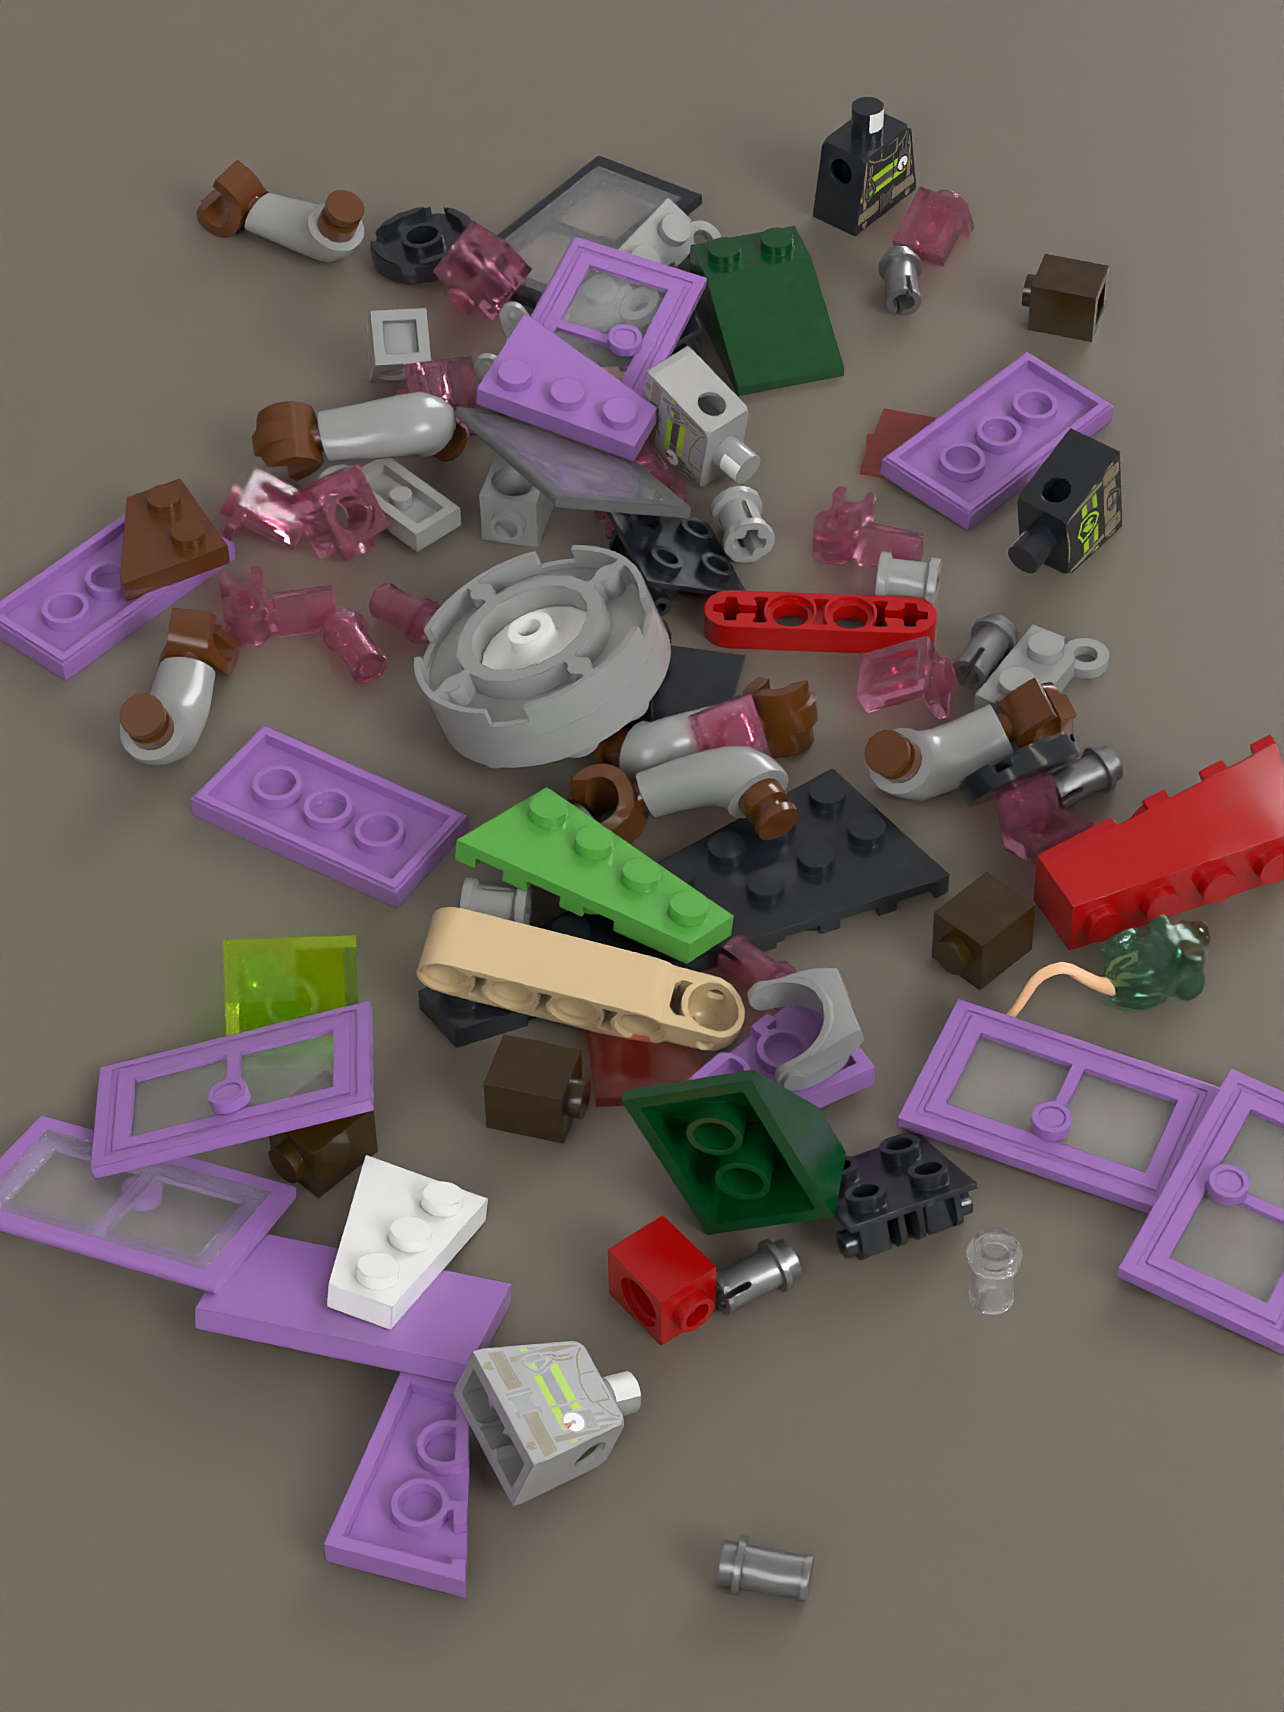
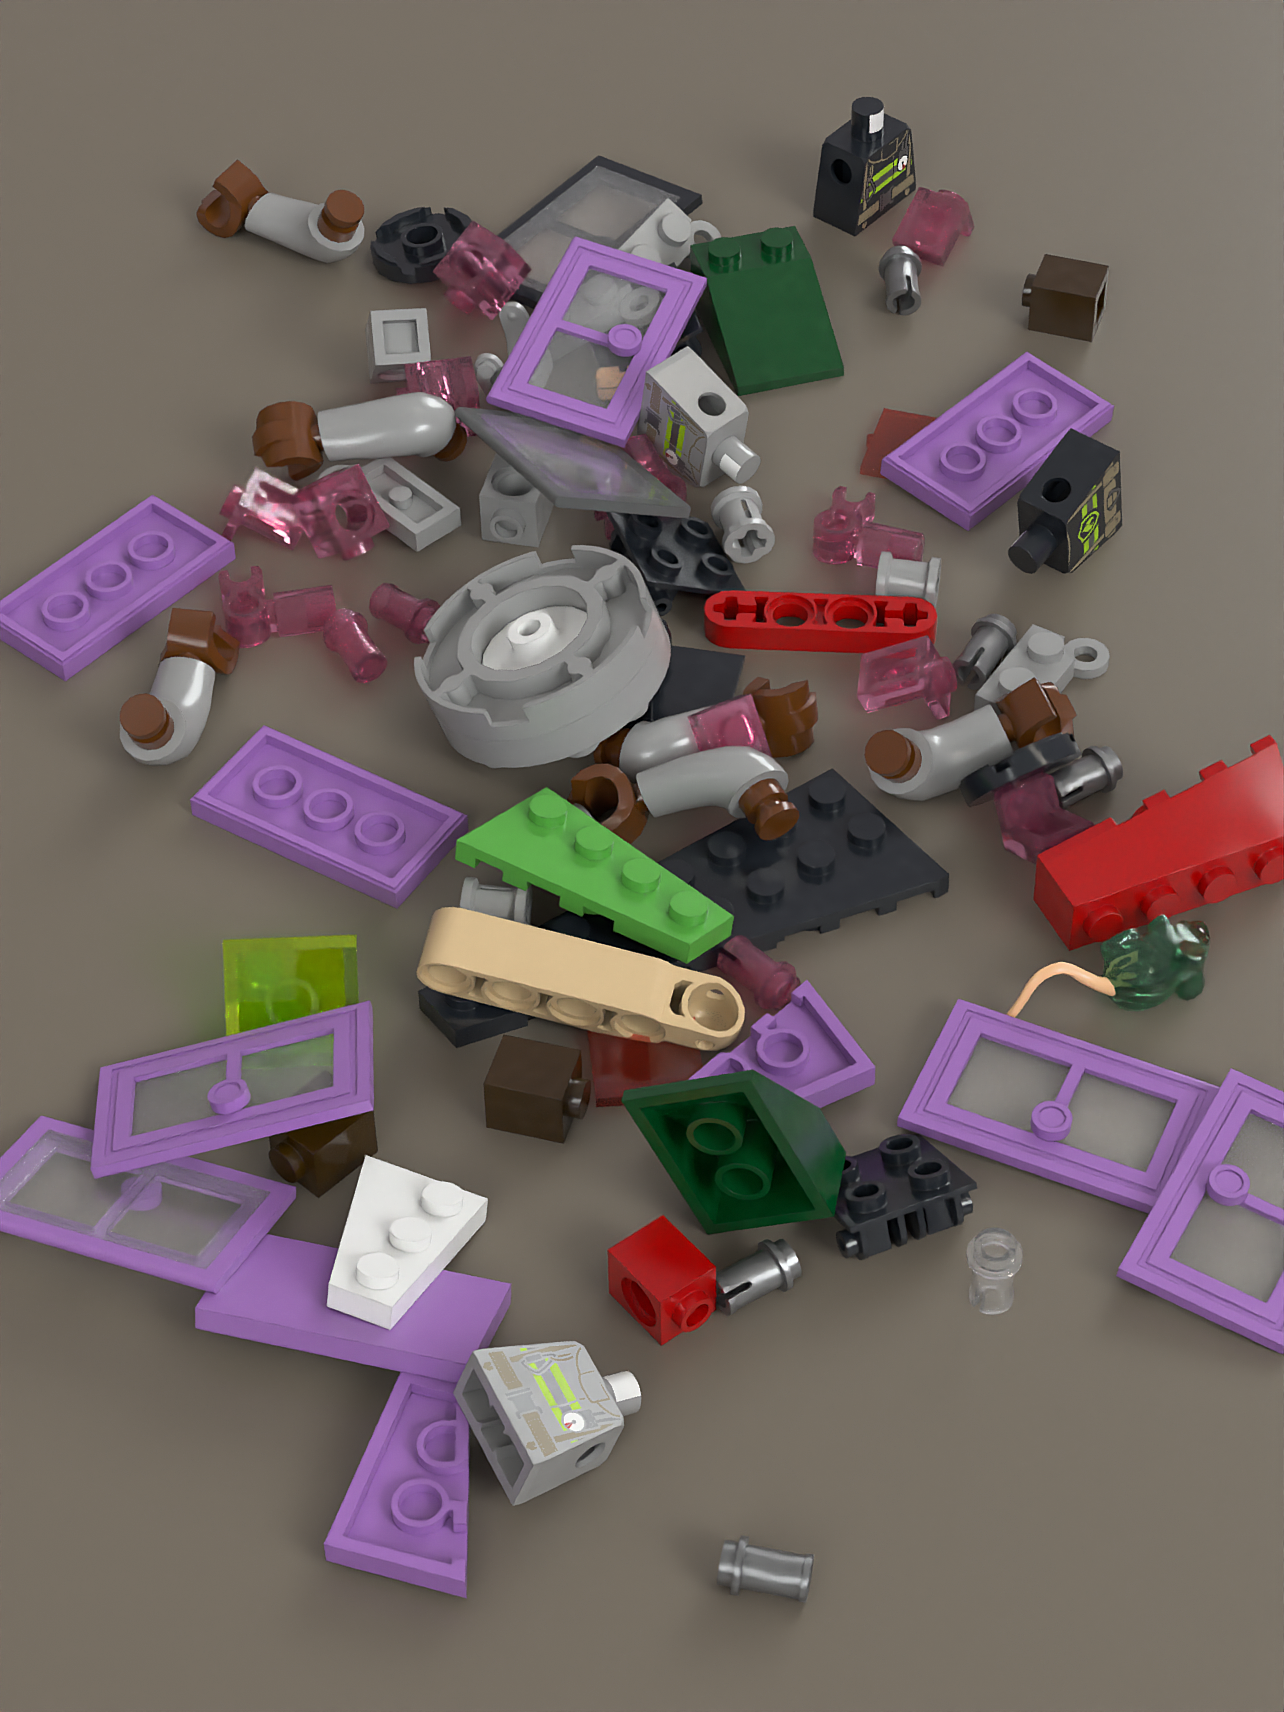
(167, 540): reddish brown wing -> none
(565, 392): medium lavender wing -> none
(840, 1034): light grey helmet -> none
(983, 931): dark brown brick -> none

